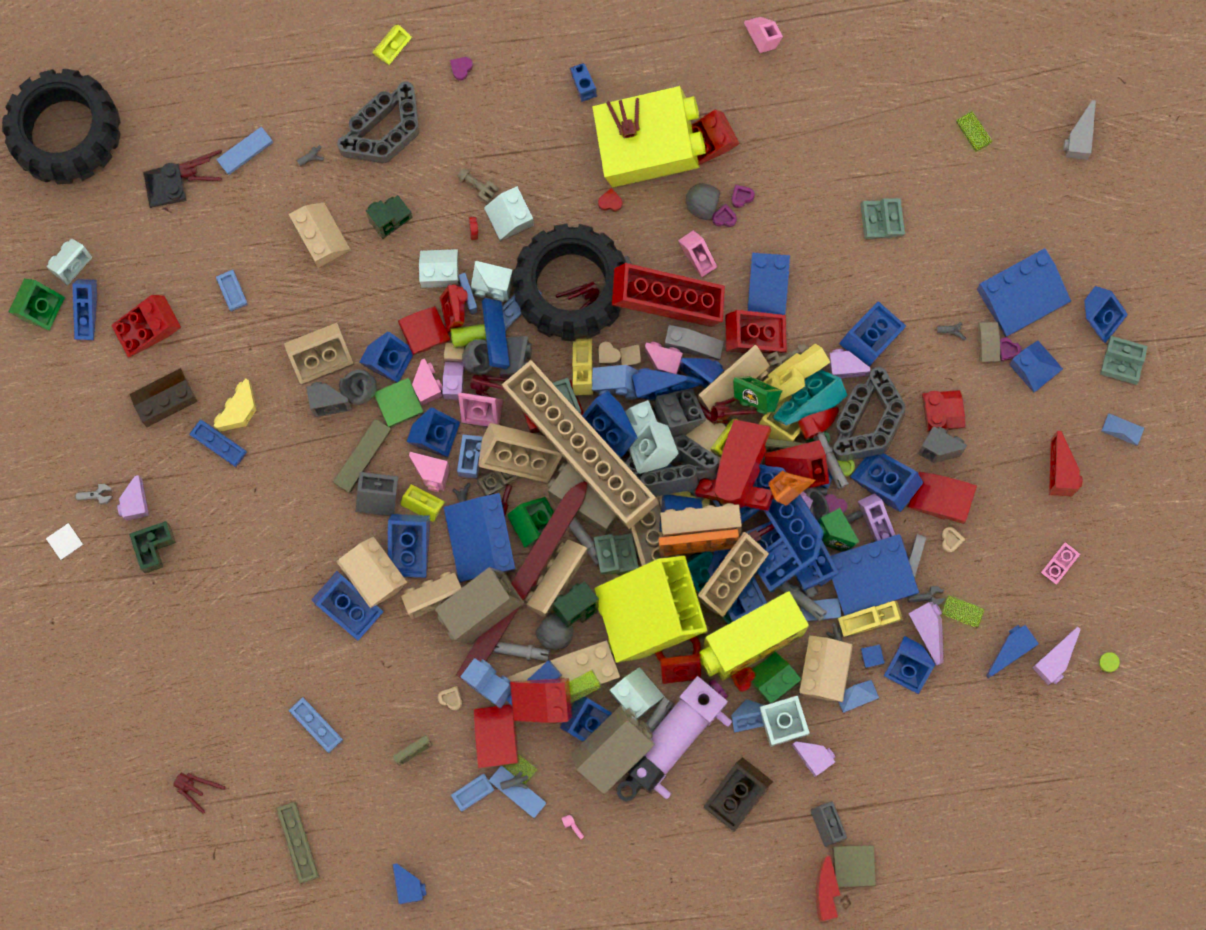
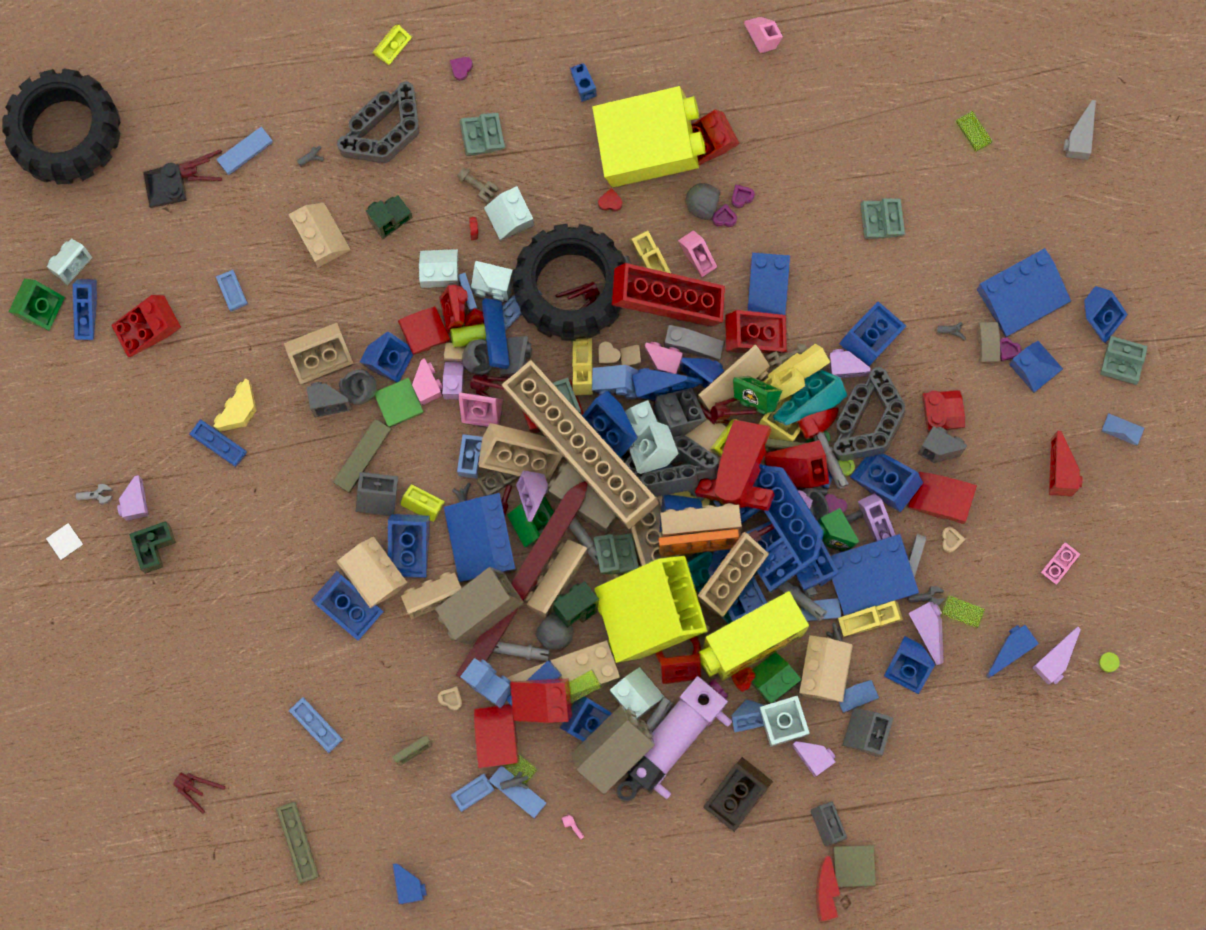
(163, 398): dark brown slope -> none
(432, 471): bright pink slope -> none
(434, 432): blue slope -> none
(475, 317): none -> red tile
(482, 134): none -> sand green slope
(531, 490): none -> lavender slope
(628, 128): dark red plant -> none
(648, 252): none -> light yellow slope
(787, 486): orange slope -> none
(868, 732): none -> dark grey slope
(872, 656): blue tile -> none

